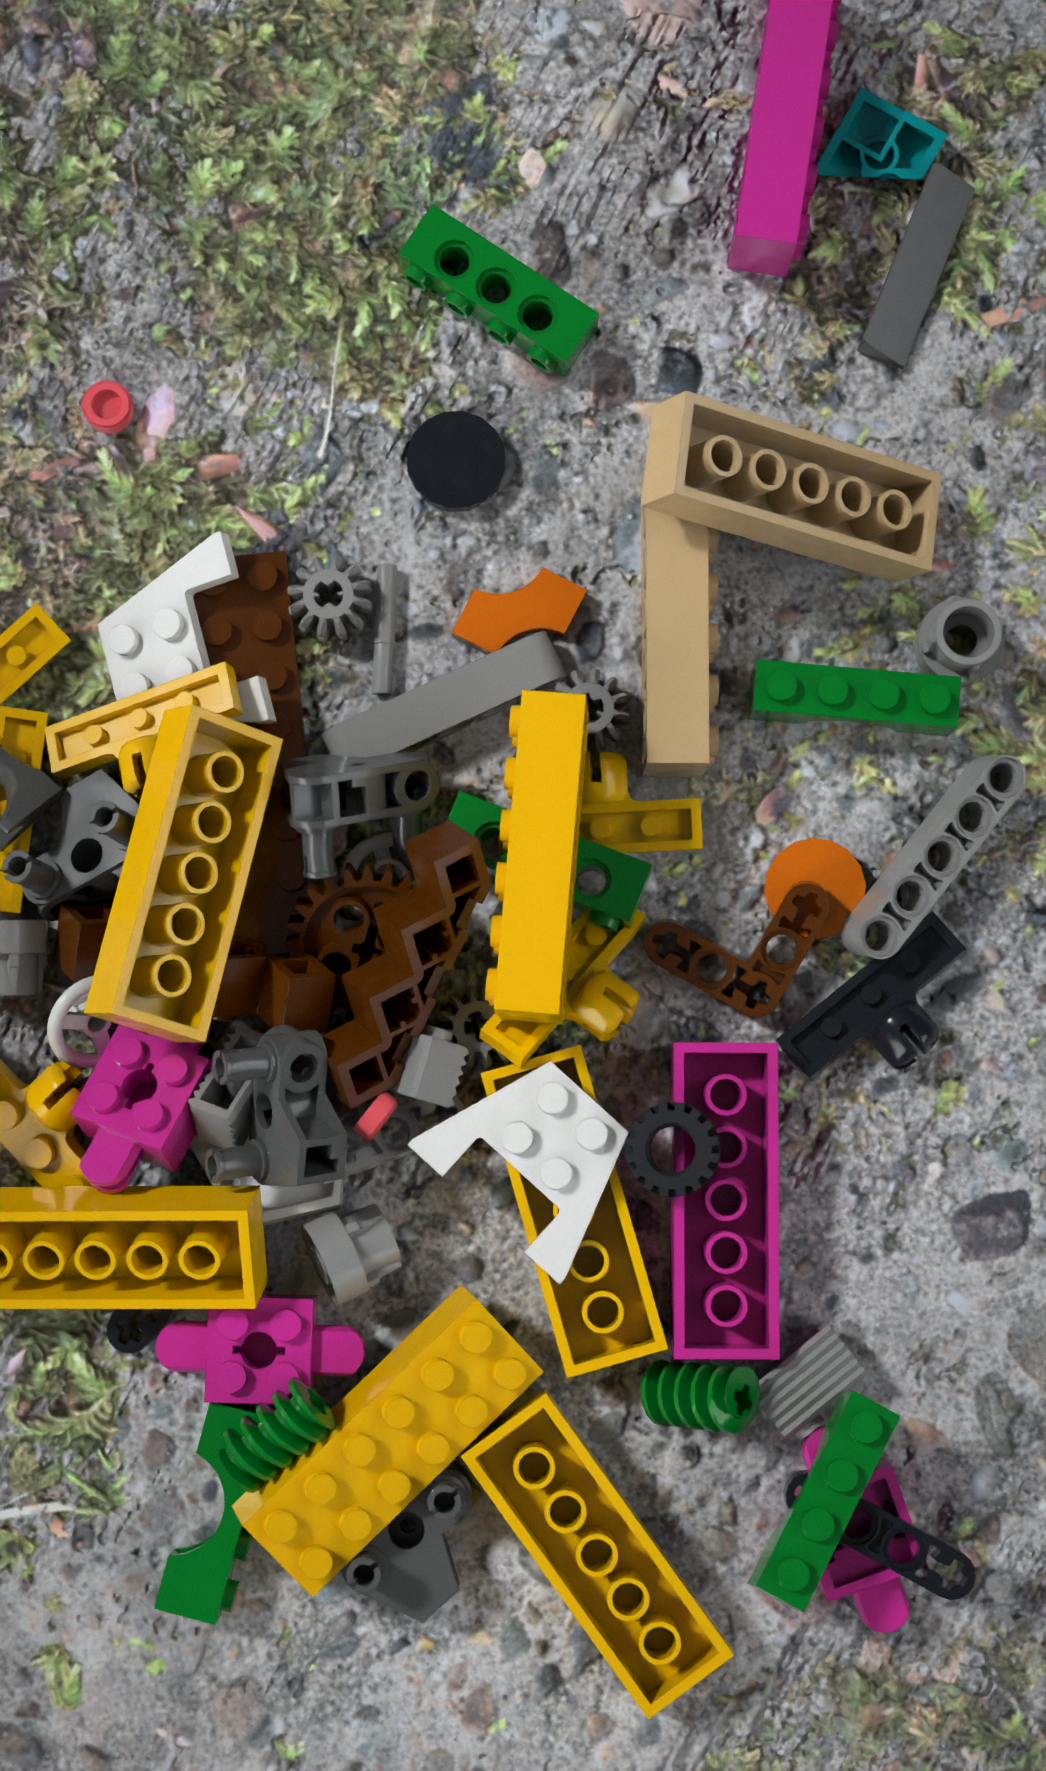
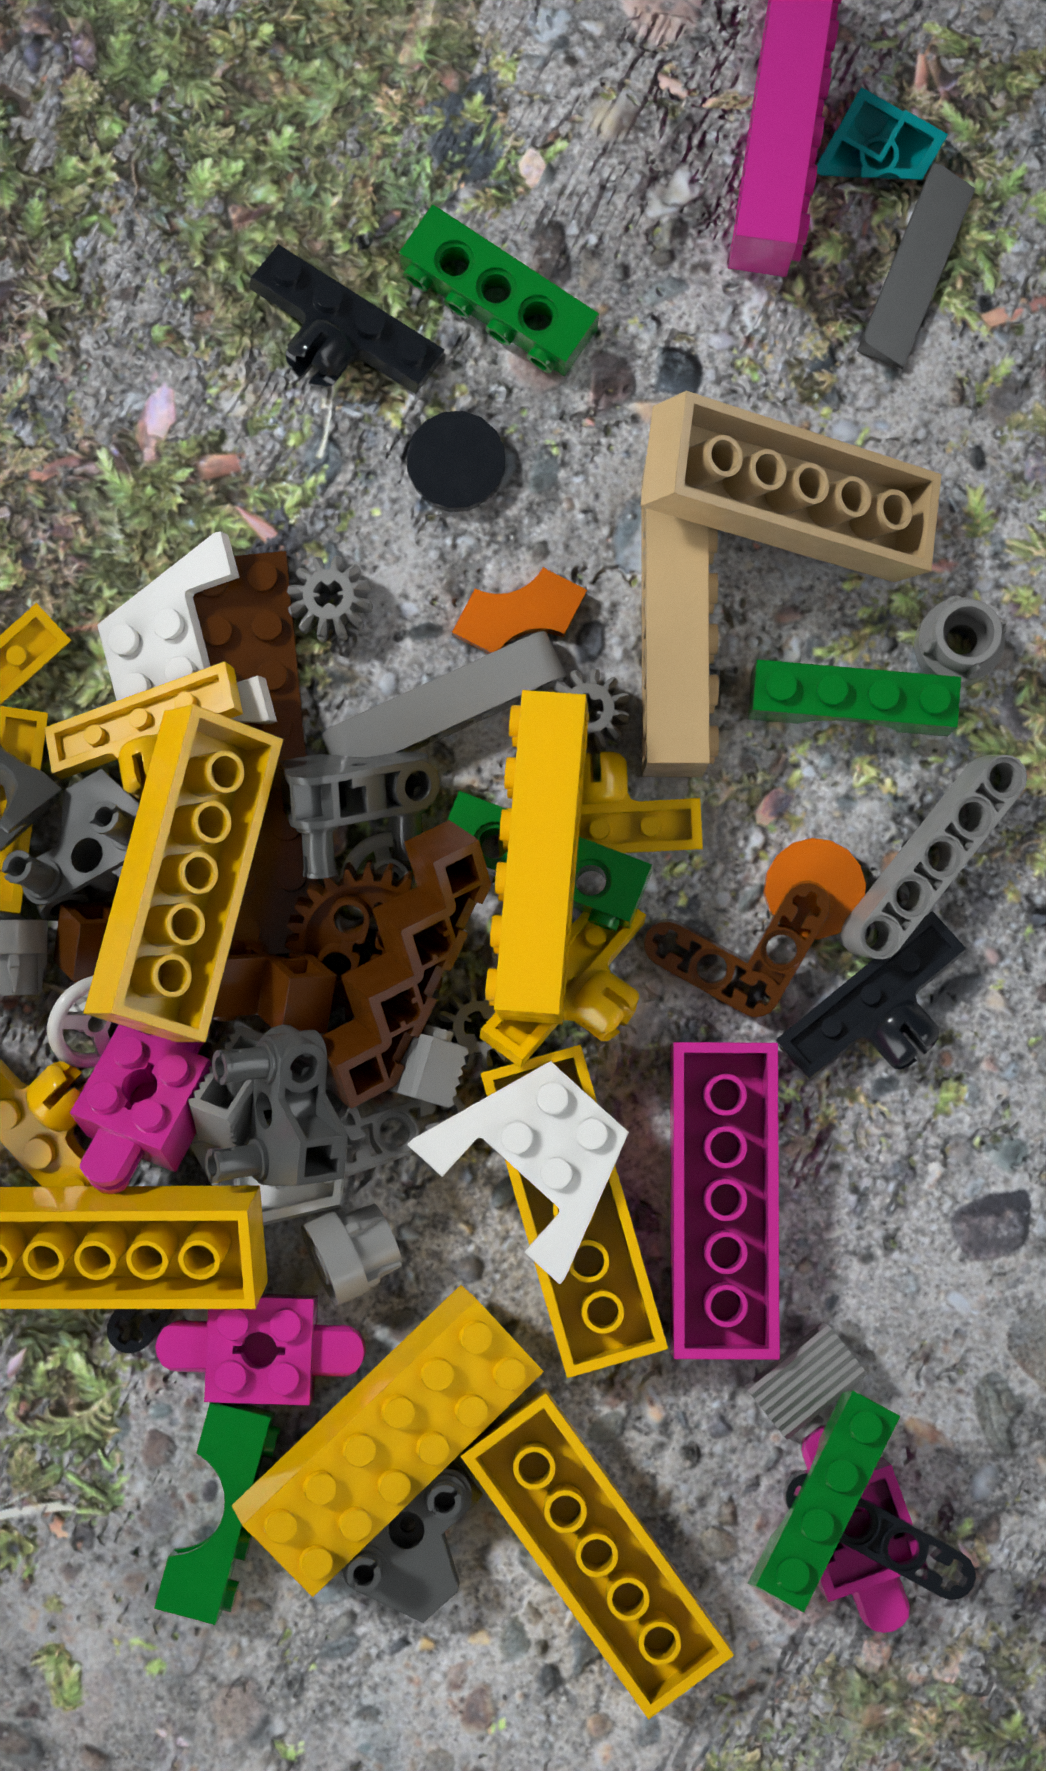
(108, 407): coral tile -> none
(277, 1436): green piece -> none
(341, 326): none -> black plate
(376, 1116): coral tile -> none
(384, 629): light grey piece -> none
(639, 1149): black tyre -> none
(700, 1395): green piece -> none

